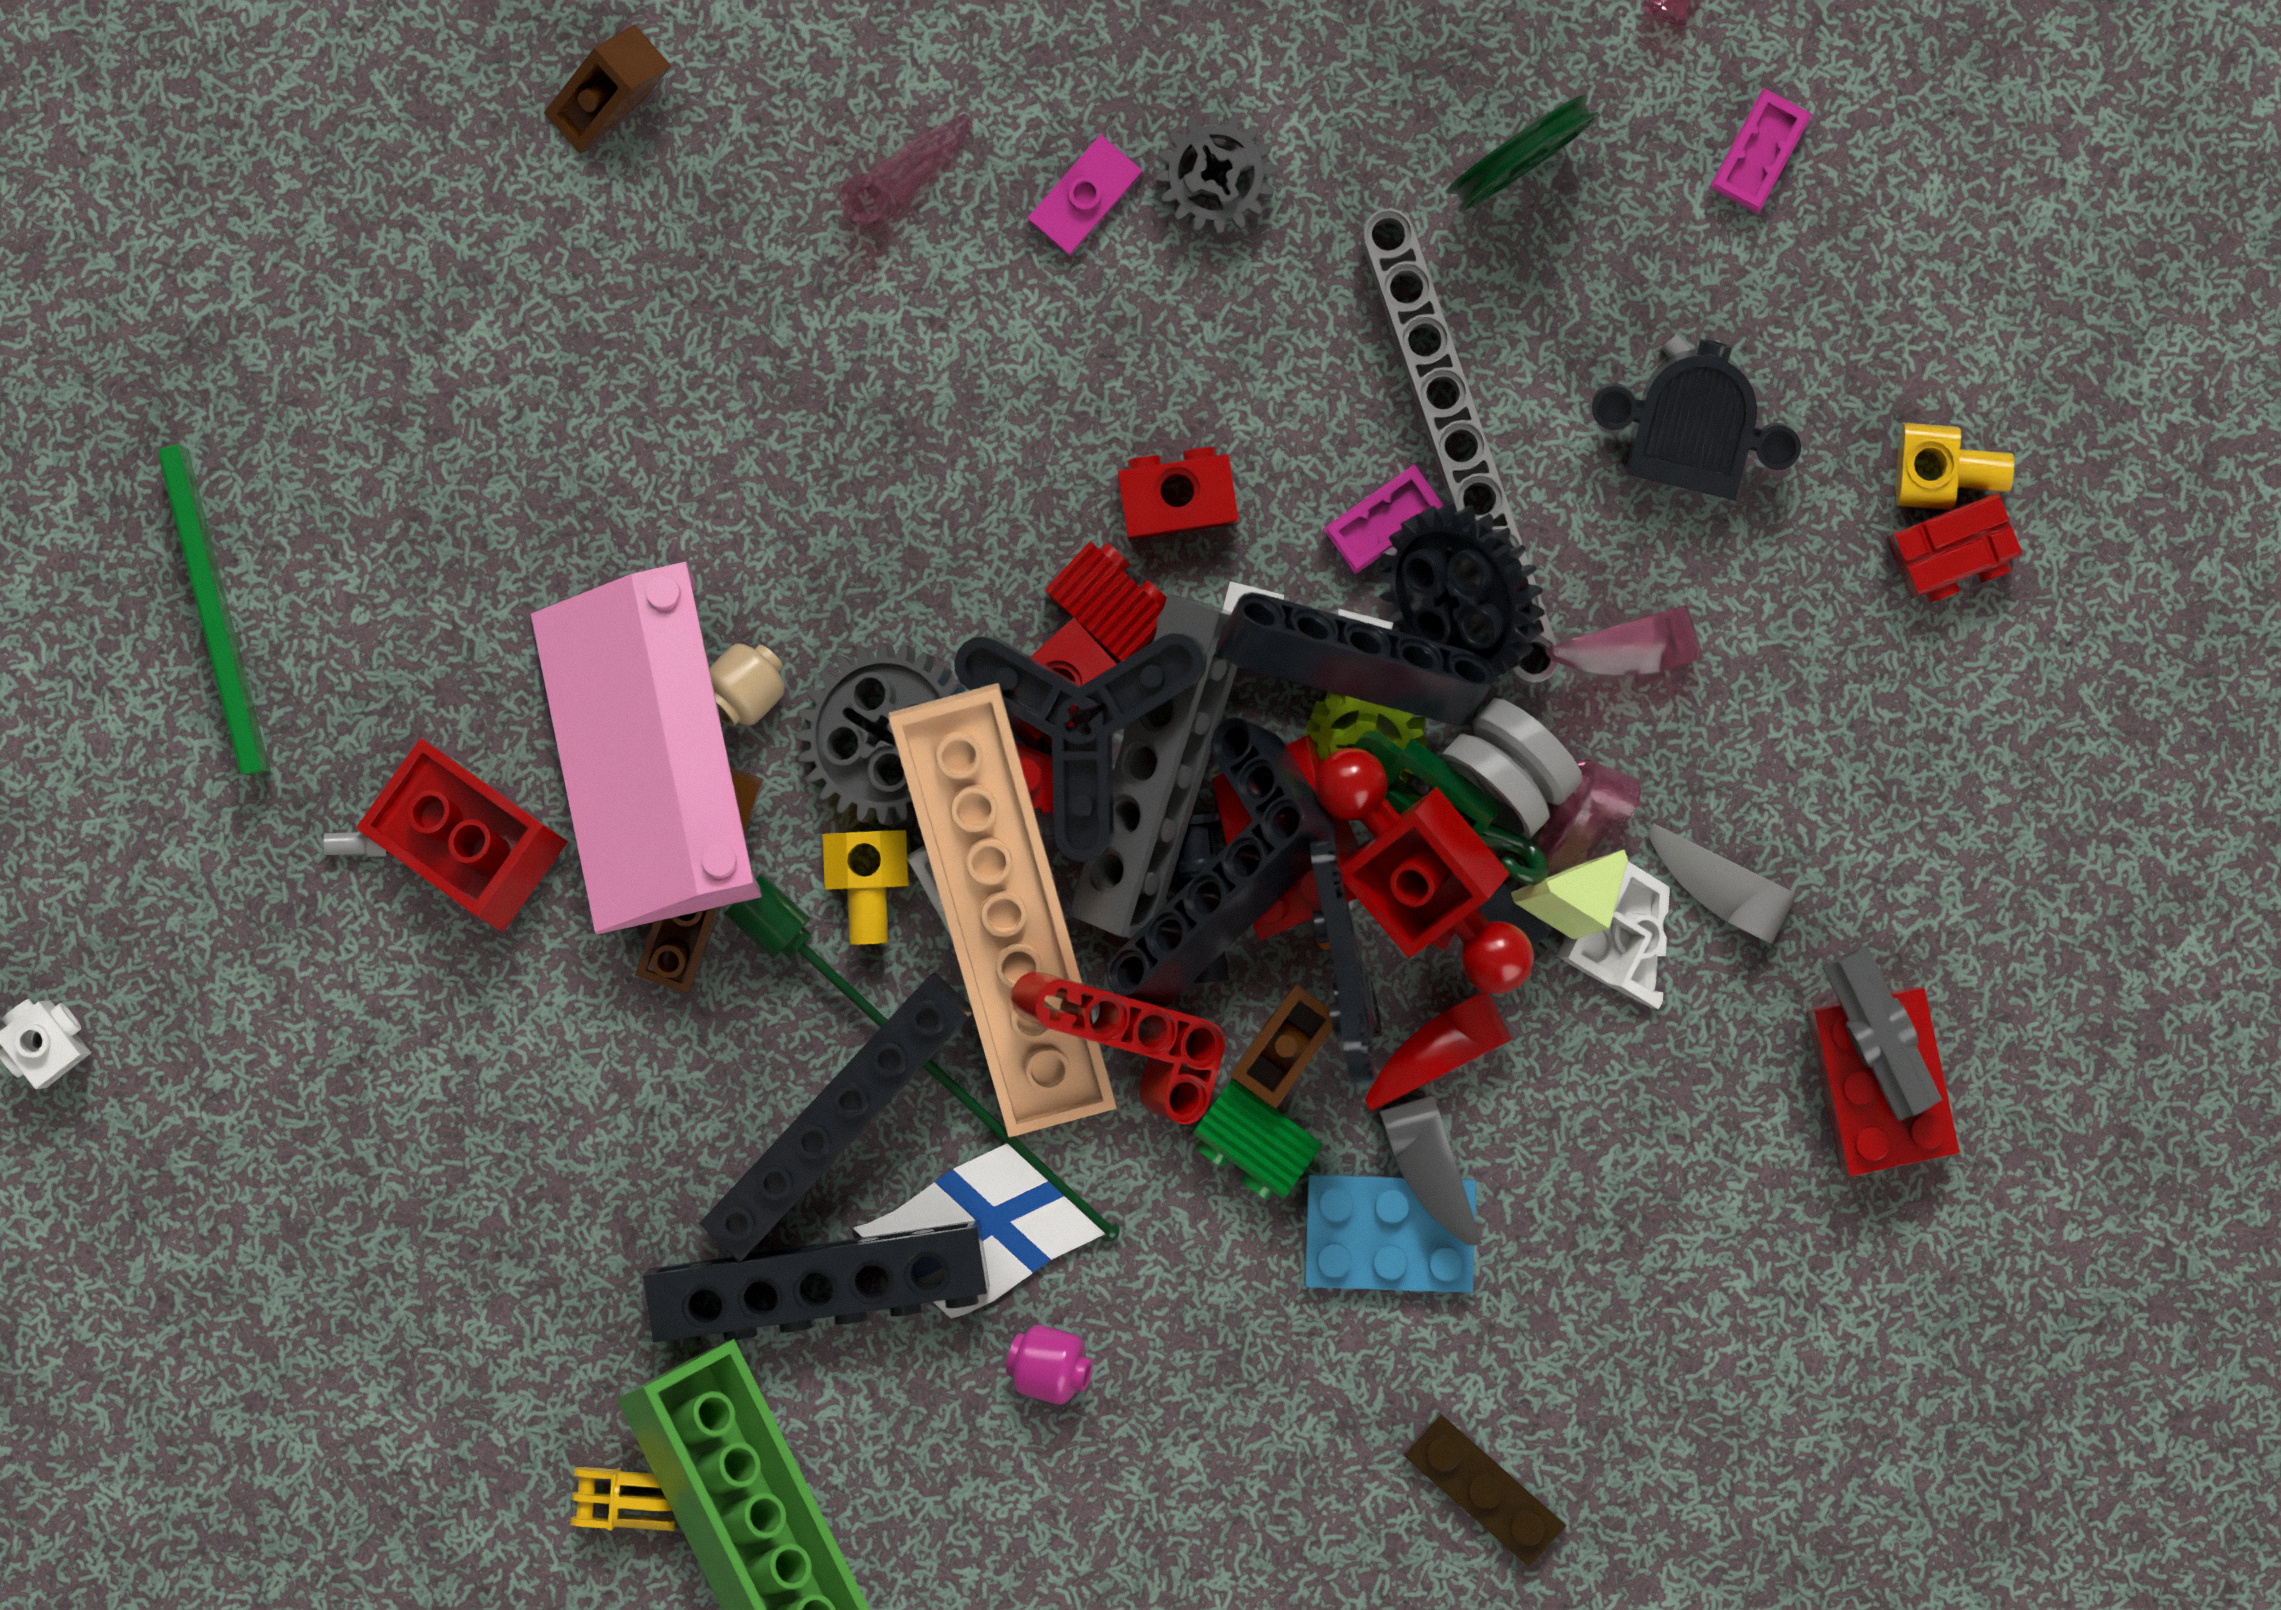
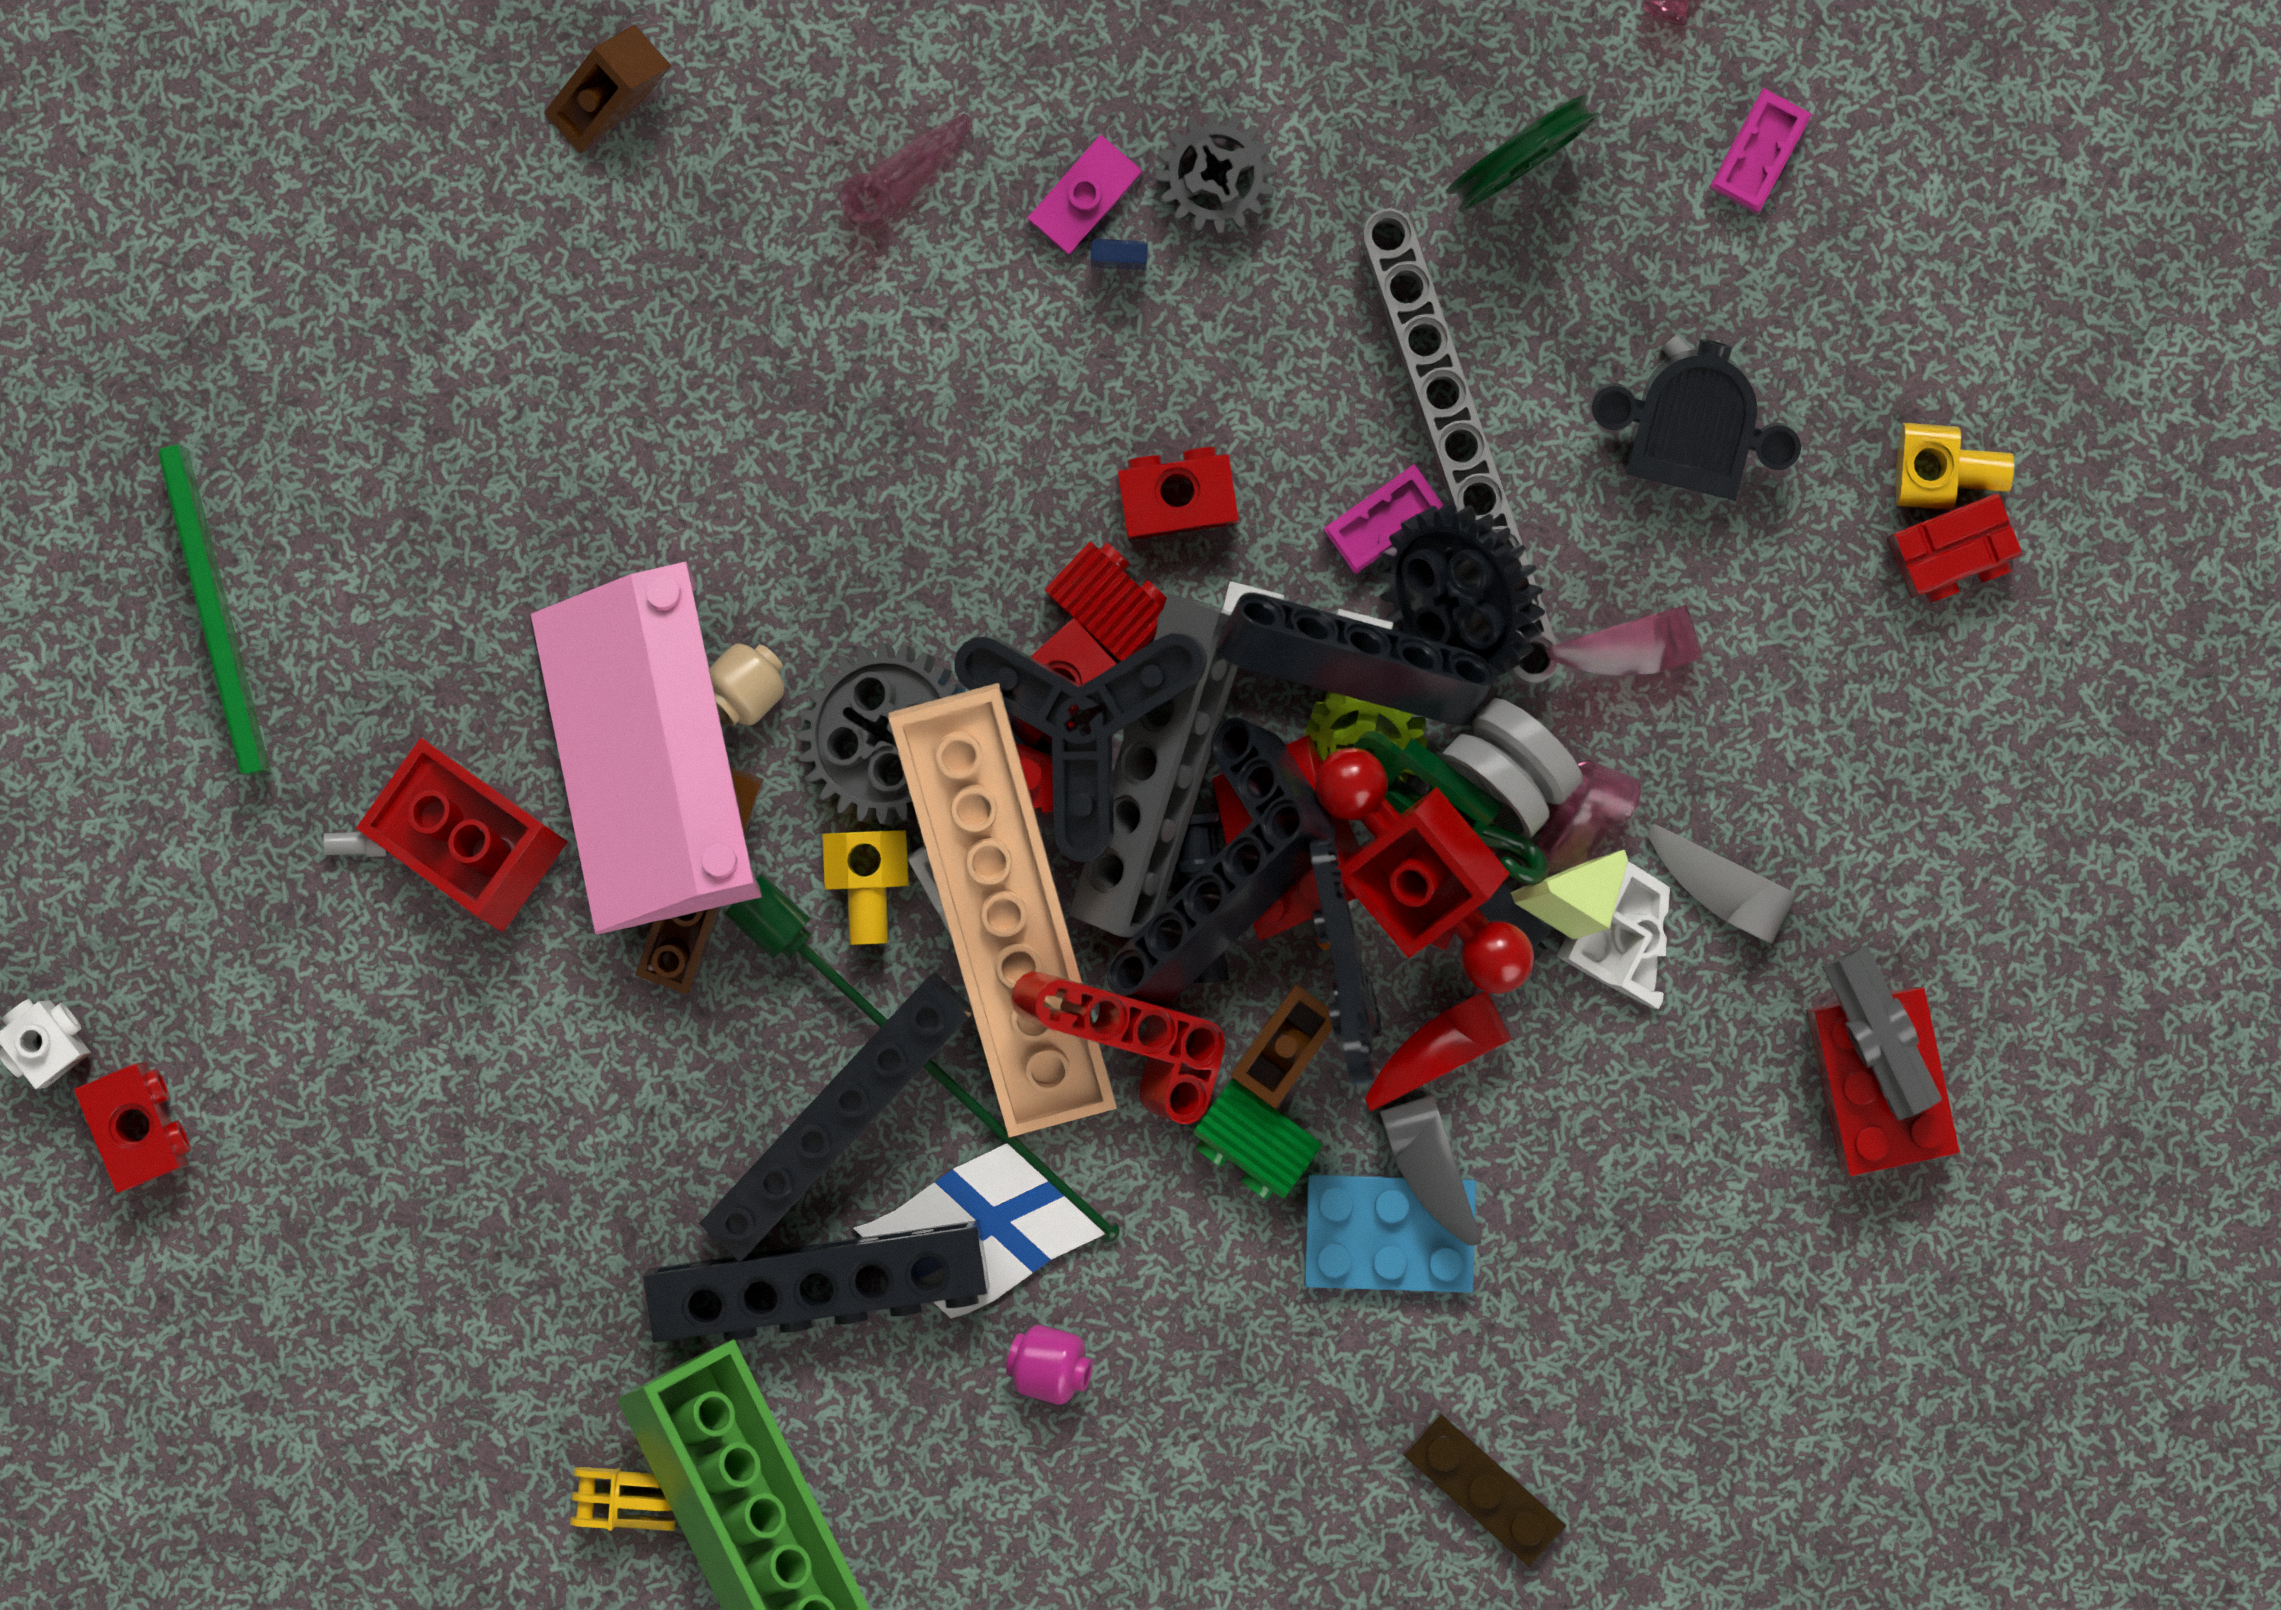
(105, 1109): none -> red brick
(1119, 254): none -> dark blue tile

